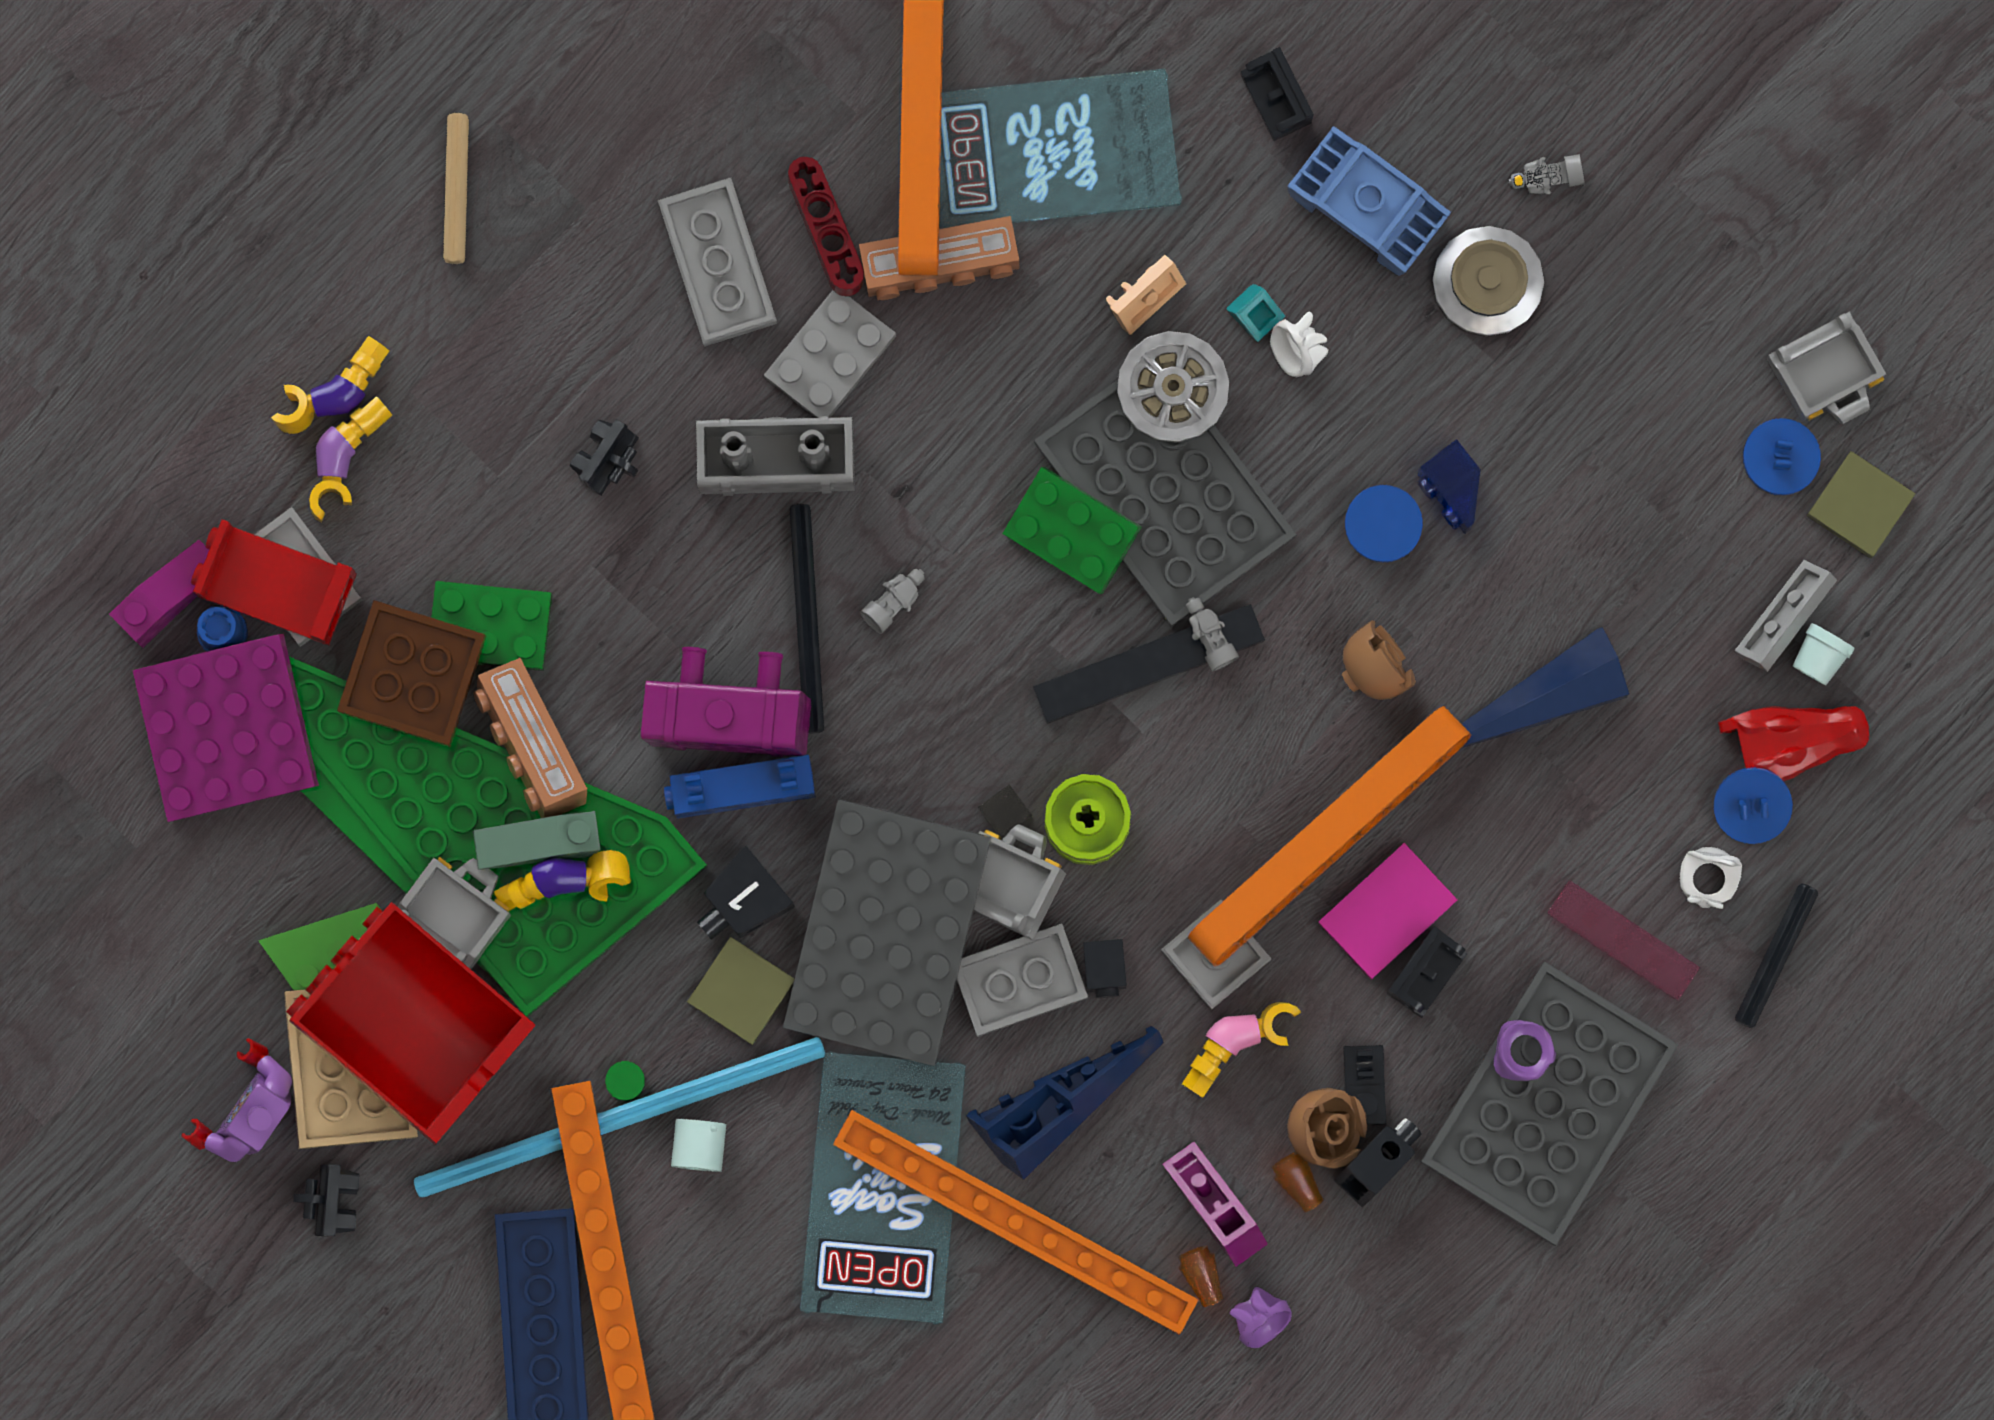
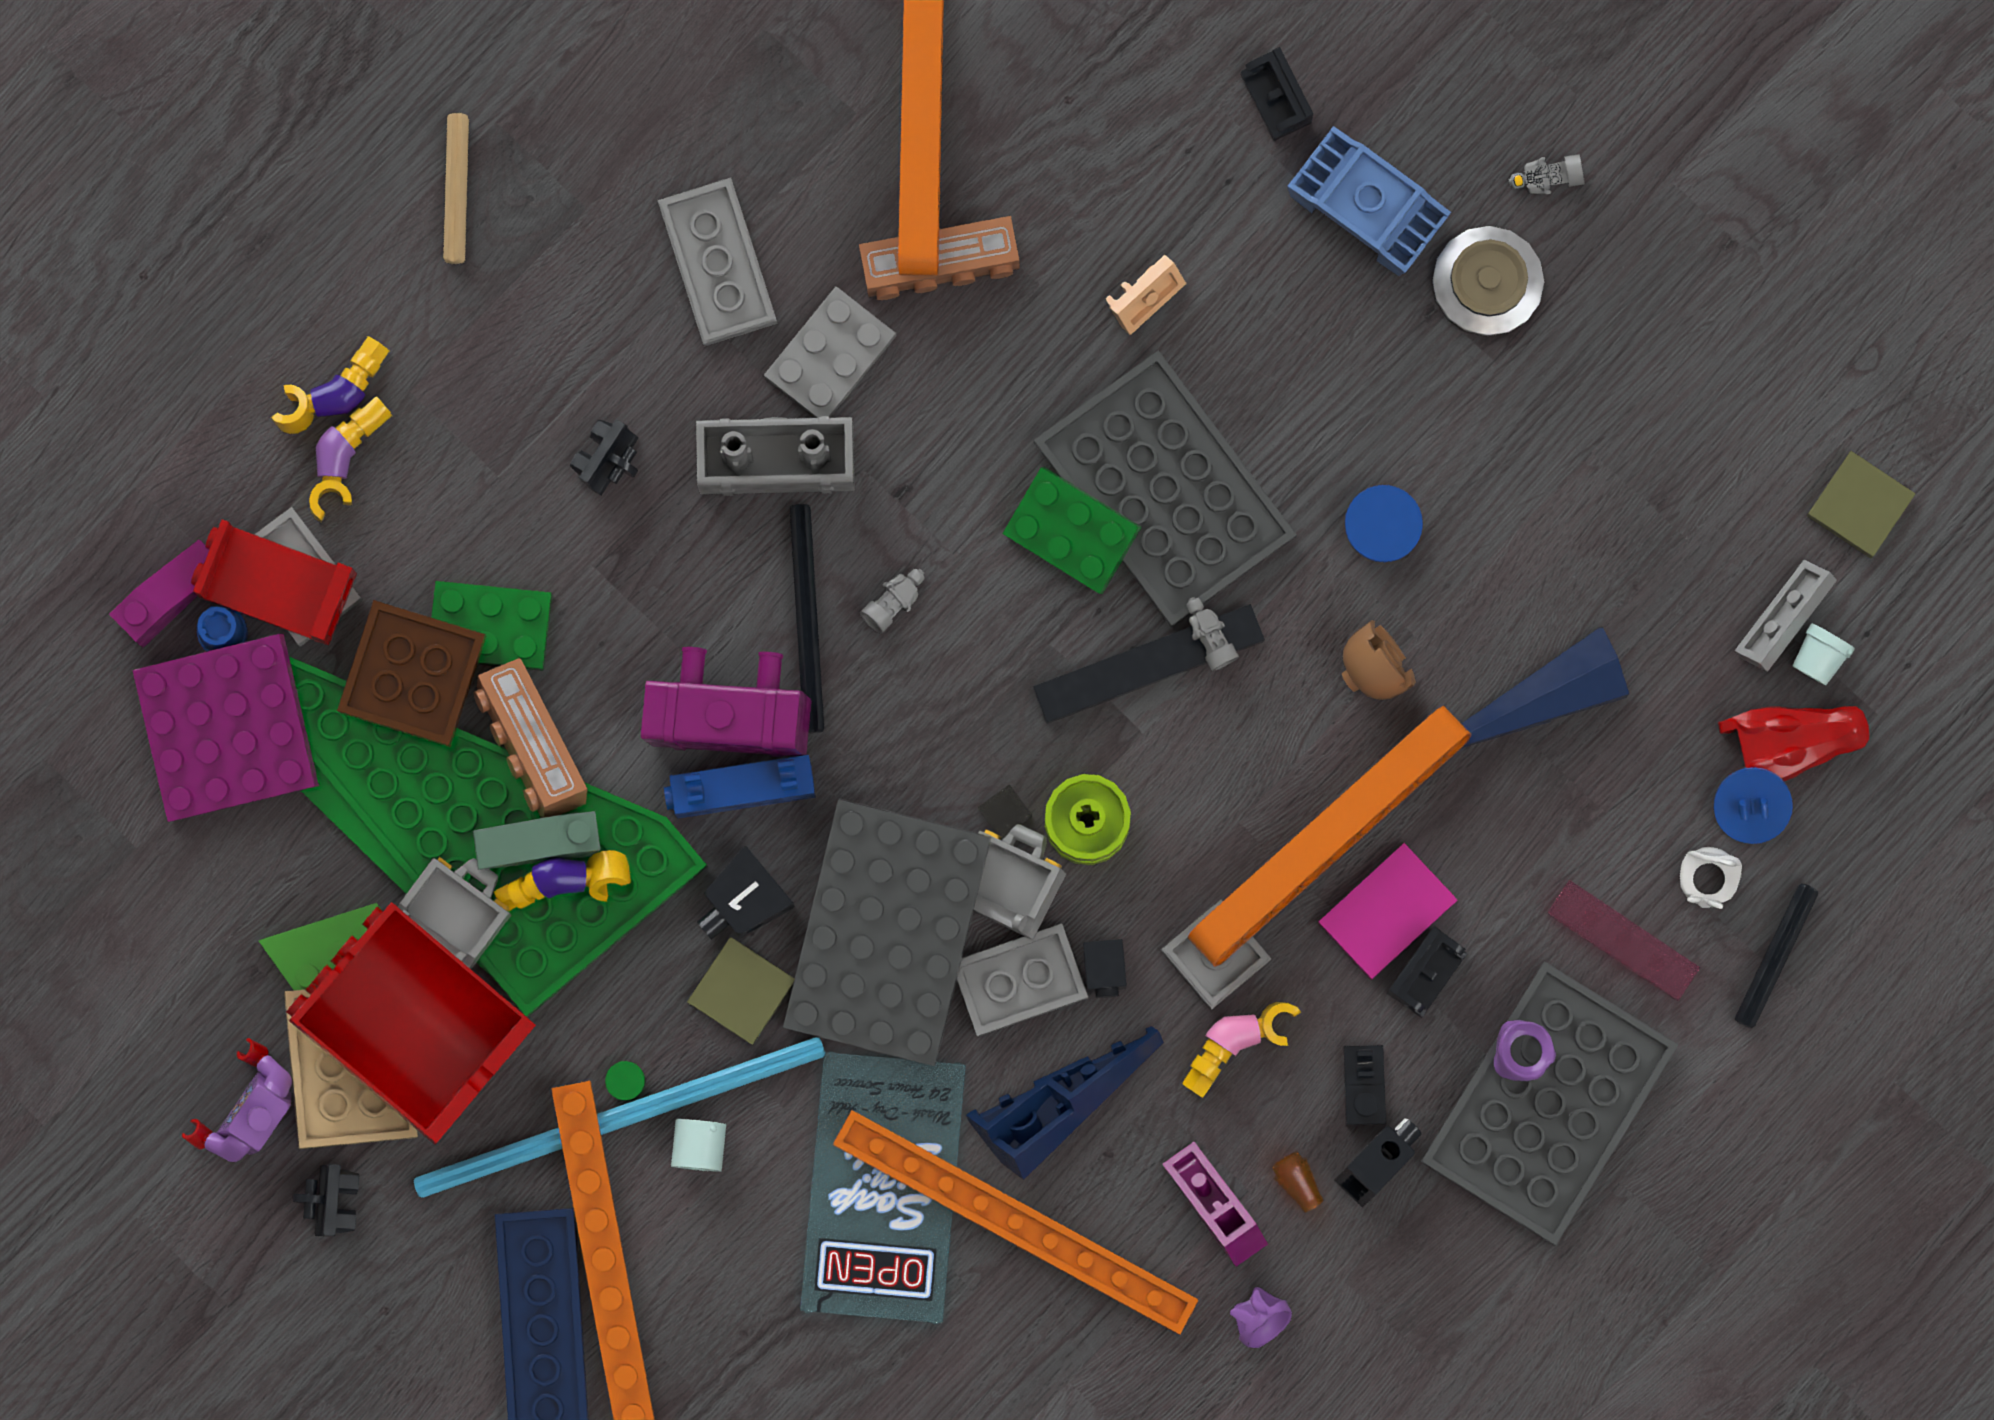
(829, 225): dark red beam -> none
(1057, 149): clear light blue piece -> none
(1173, 386): flat silver piece -> none
(1201, 1273): clear orange cone -> none
(1255, 311): teal slope -> none
(1297, 346): white piece -> none
(1327, 1127): medium nougat cylinder -> none
(1454, 482): clear blue slope -> none
(1781, 456): blue piece -> none
(1828, 369): light grey piece -> none

